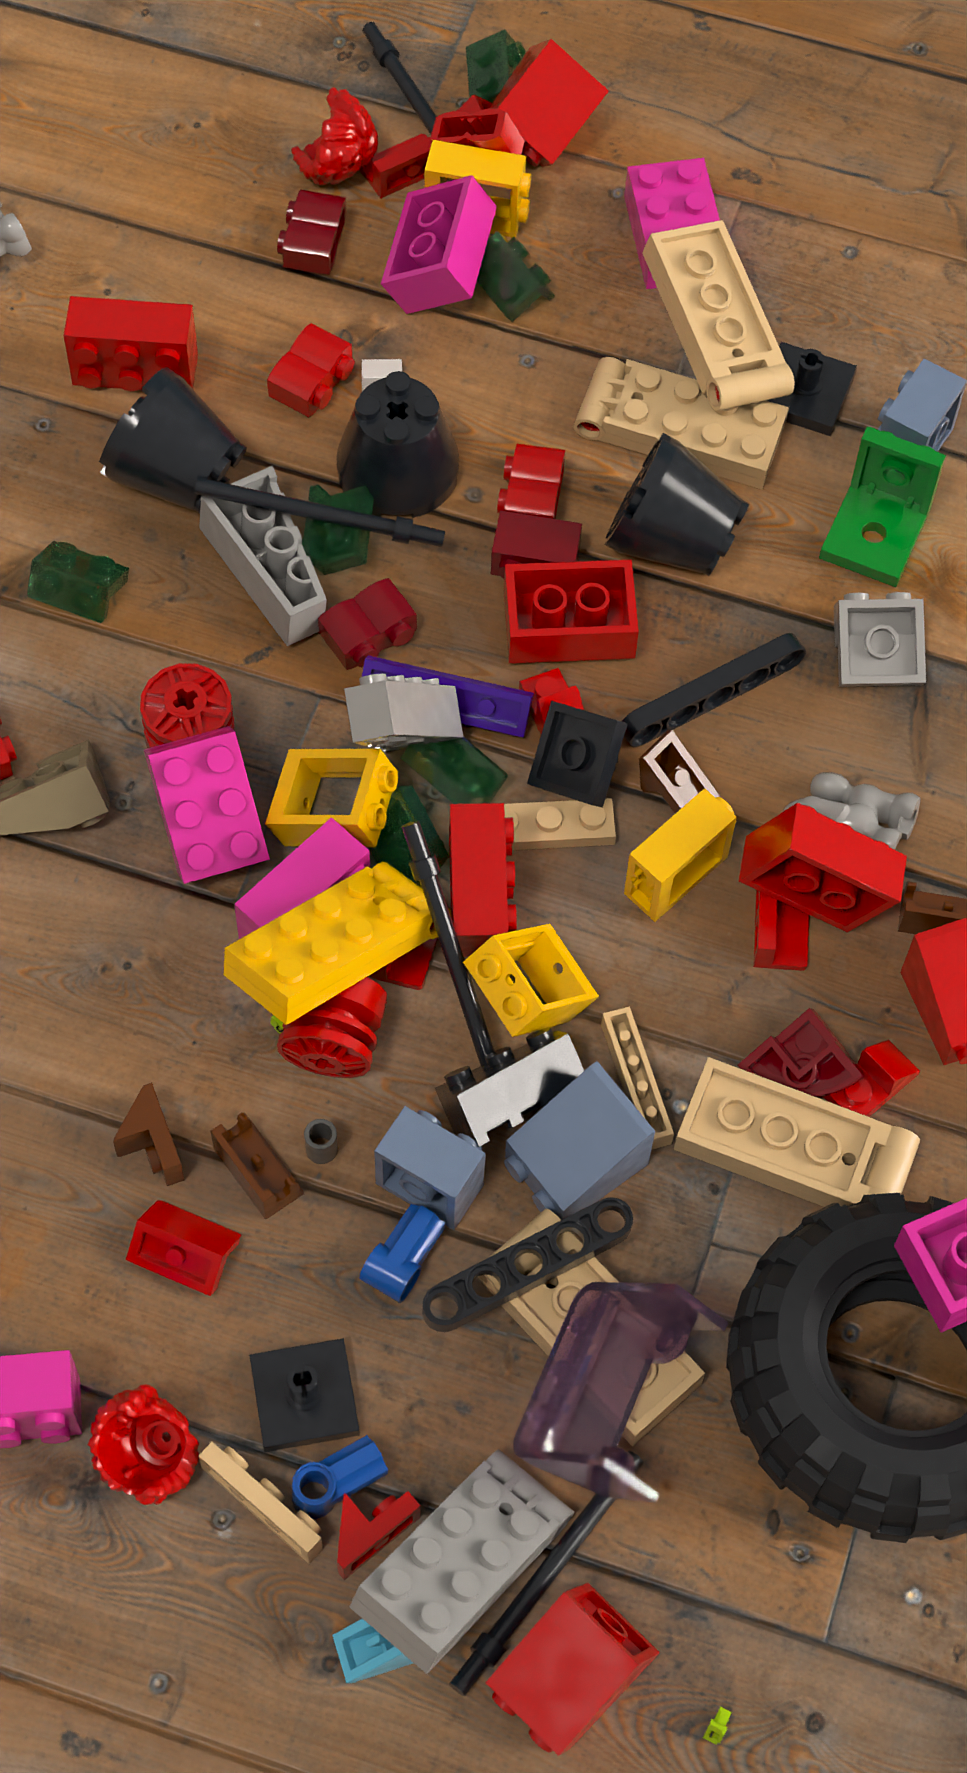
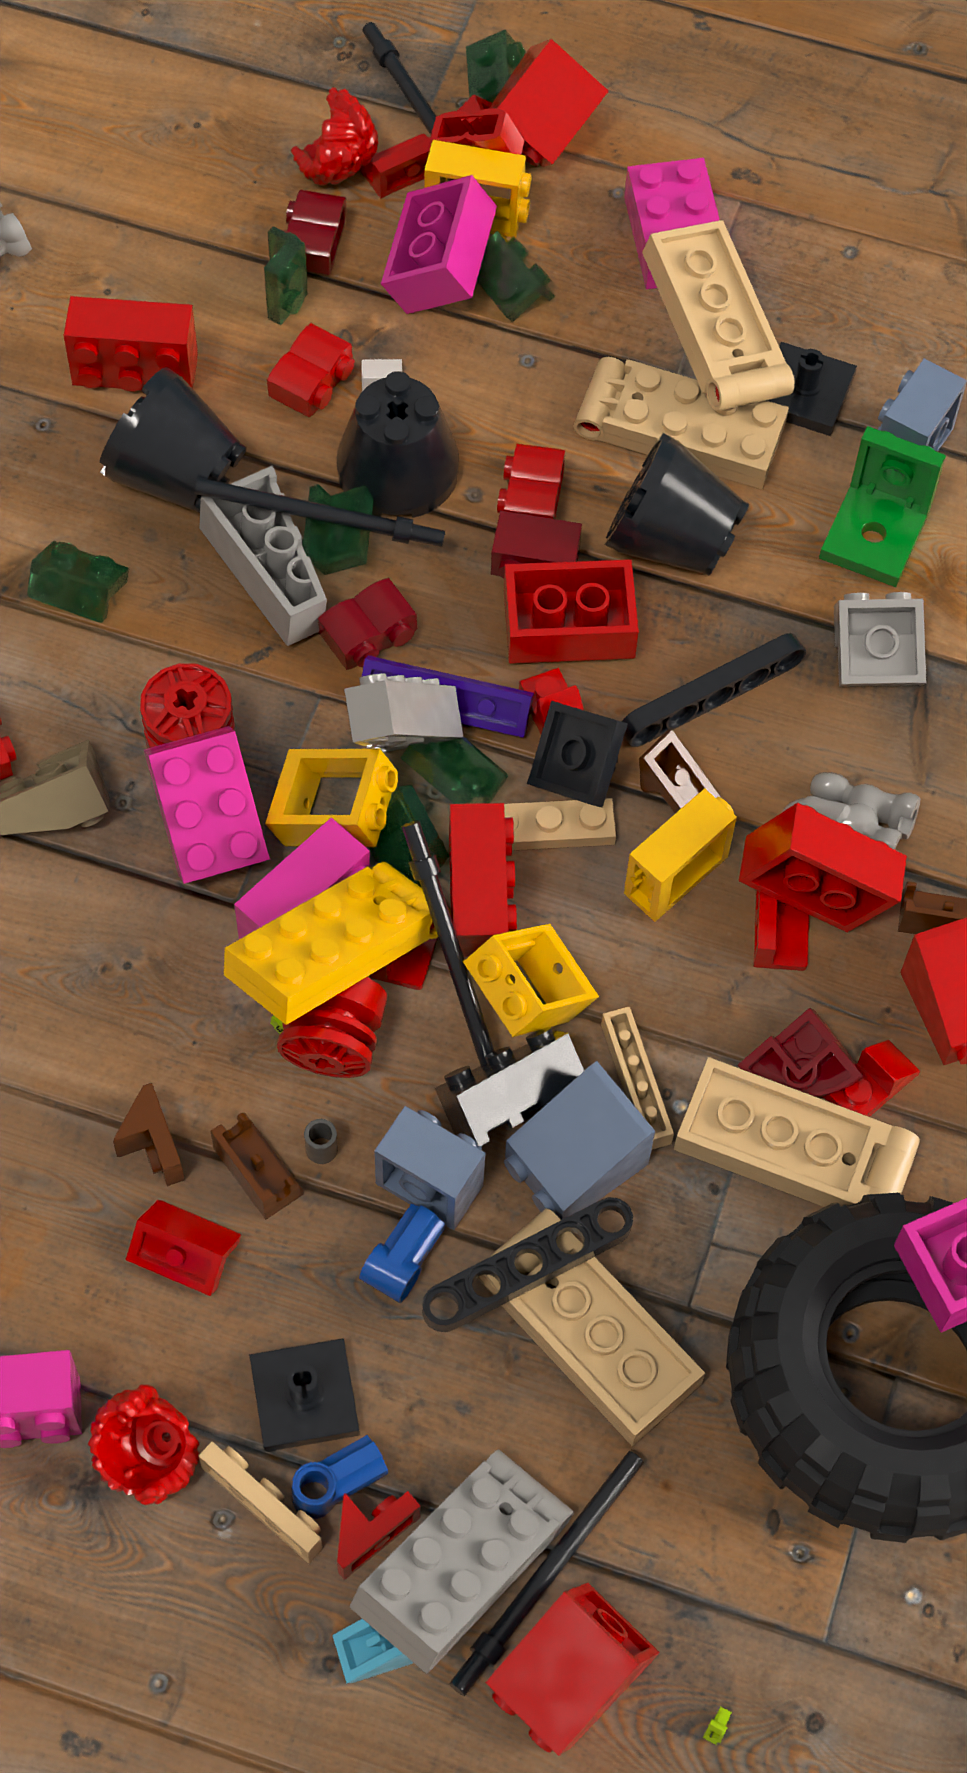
(285, 275): none -> clear green bracket
(596, 1379): windscreen -> none

